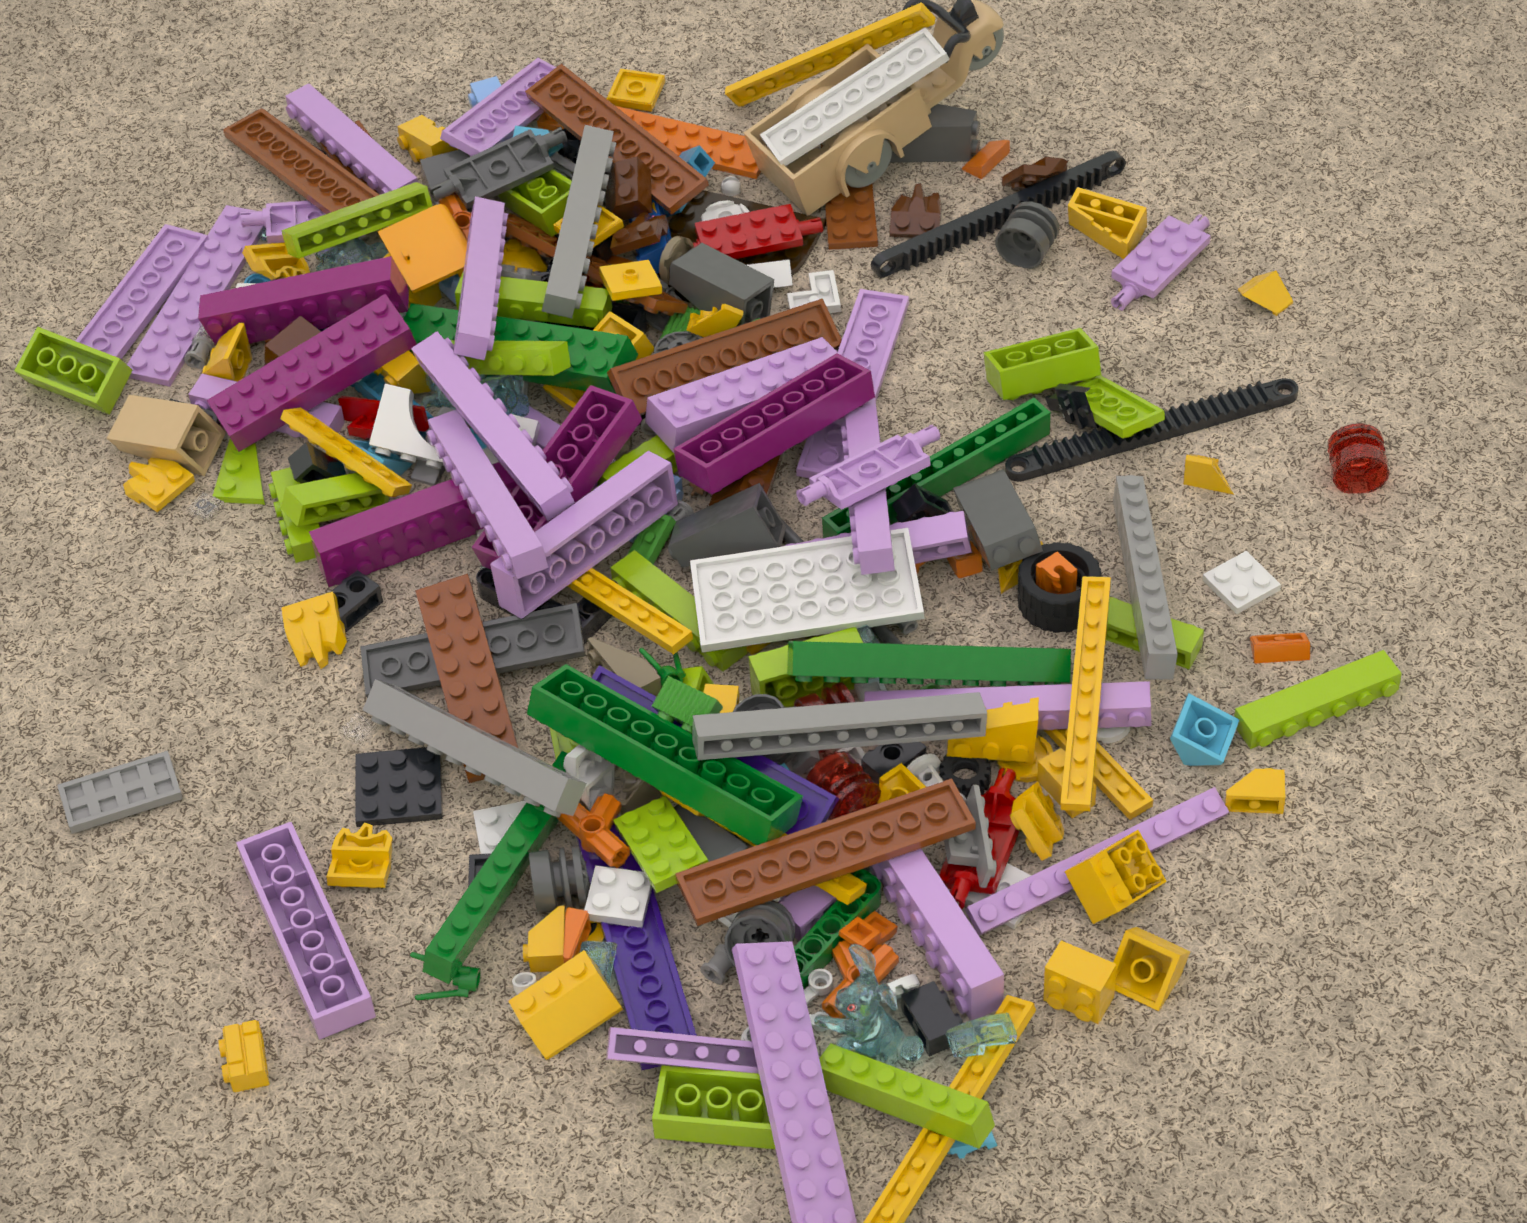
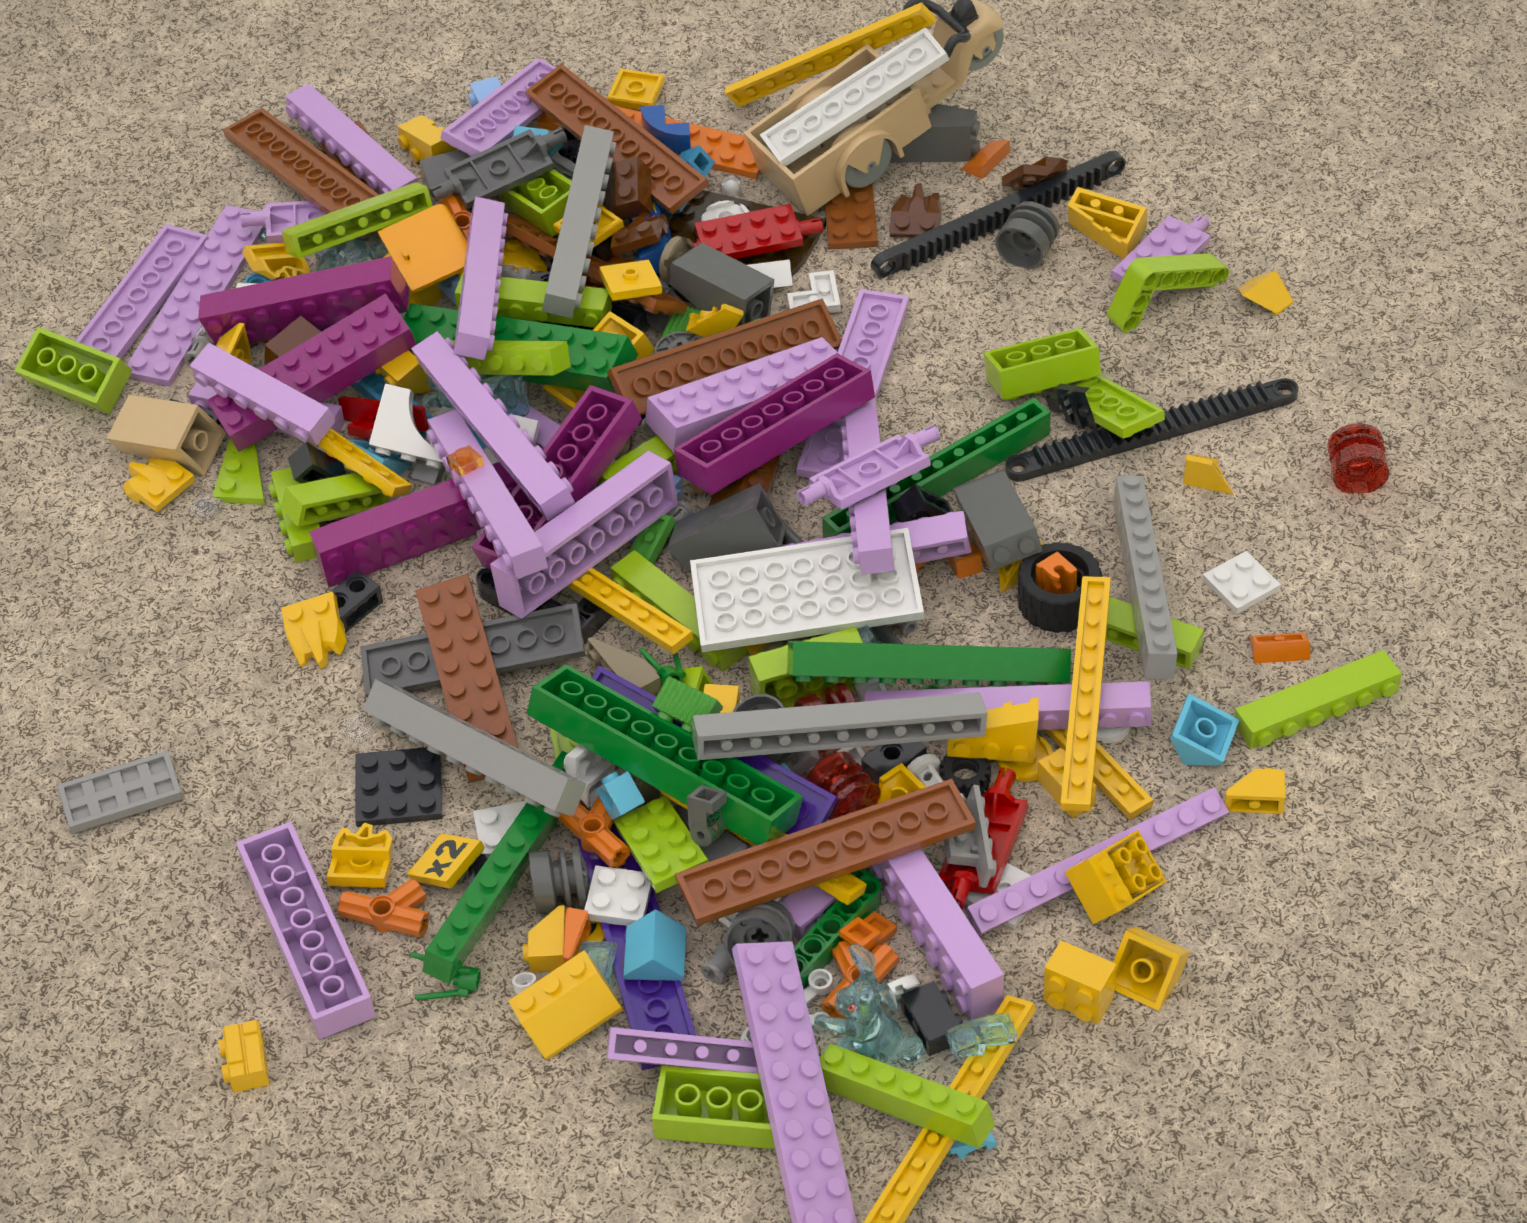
(262, 394): none -> lavender brick
(388, 911): none -> orange piece
(446, 860): none -> yellow tile
(464, 460): none -> clear orange plate
(619, 794): none -> medium azure brick
(655, 948): none -> medium azure slope
(674, 135): none -> blue brick
(705, 814): none -> dark grey leg
(1036, 817): yellow plate -> none
(1160, 273): none -> lime beam

